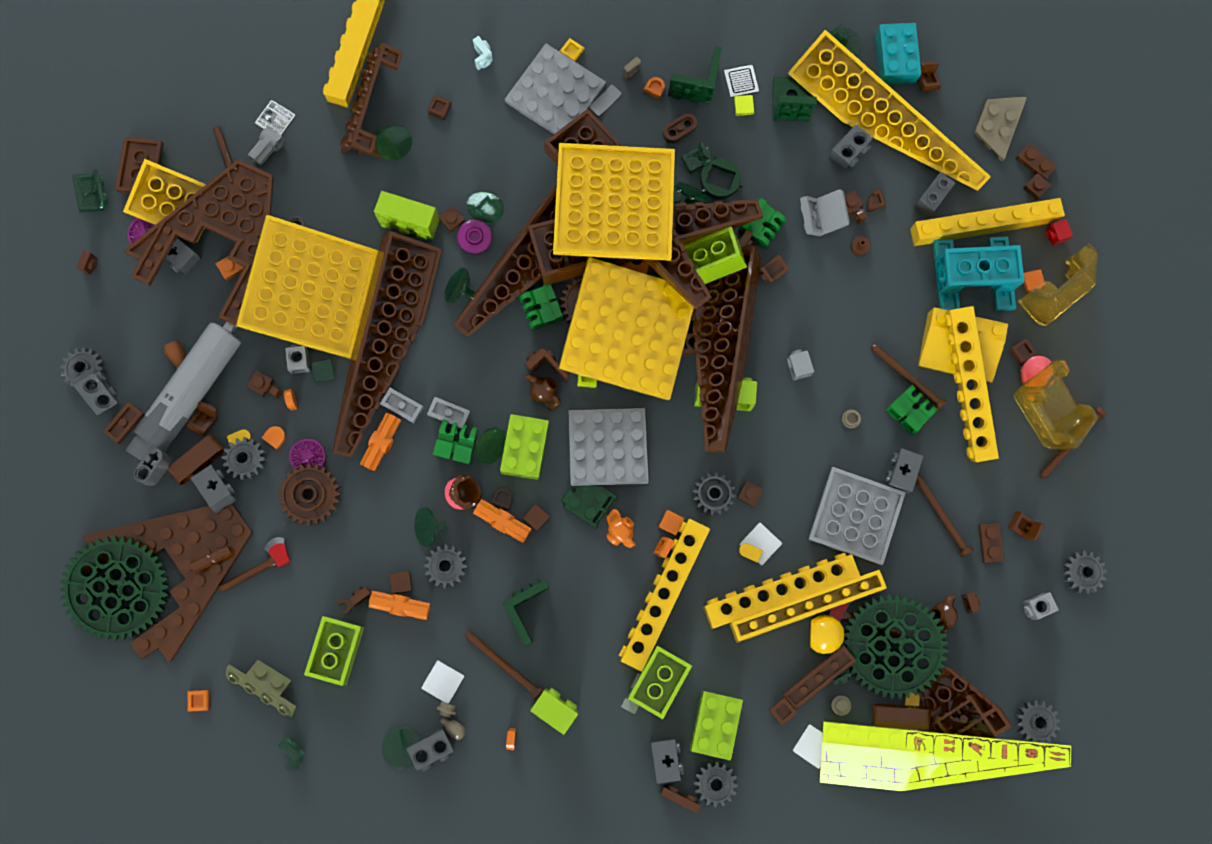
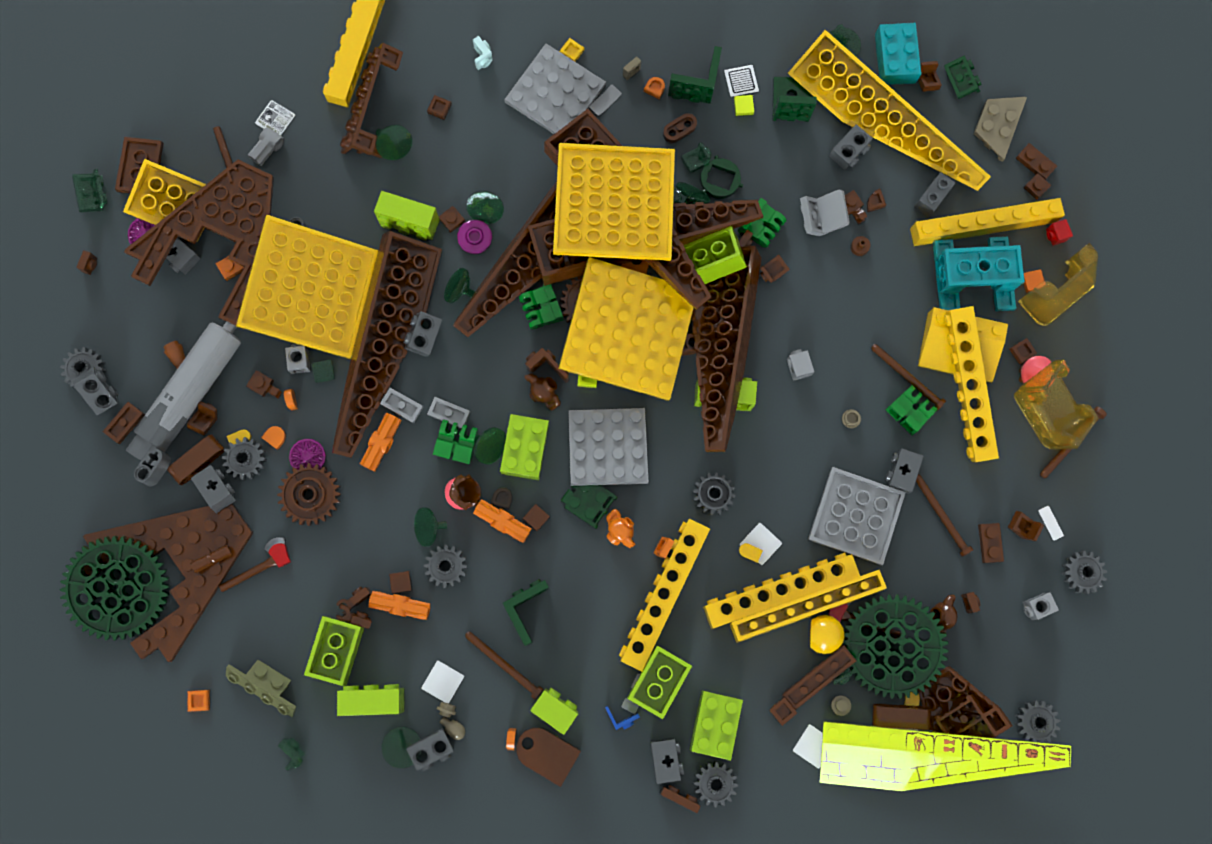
(359, 618): none -> reddish brown plate
(370, 700): none -> lime brick
(426, 335): none -> dark grey brick
(548, 756): none -> reddish brown tile
(626, 723): none -> blue bracket
(671, 522): orange tile -> none
(750, 494): reddish brown plate -> none
(962, 77): none -> dark green bracket
(1051, 523): none -> white sticker

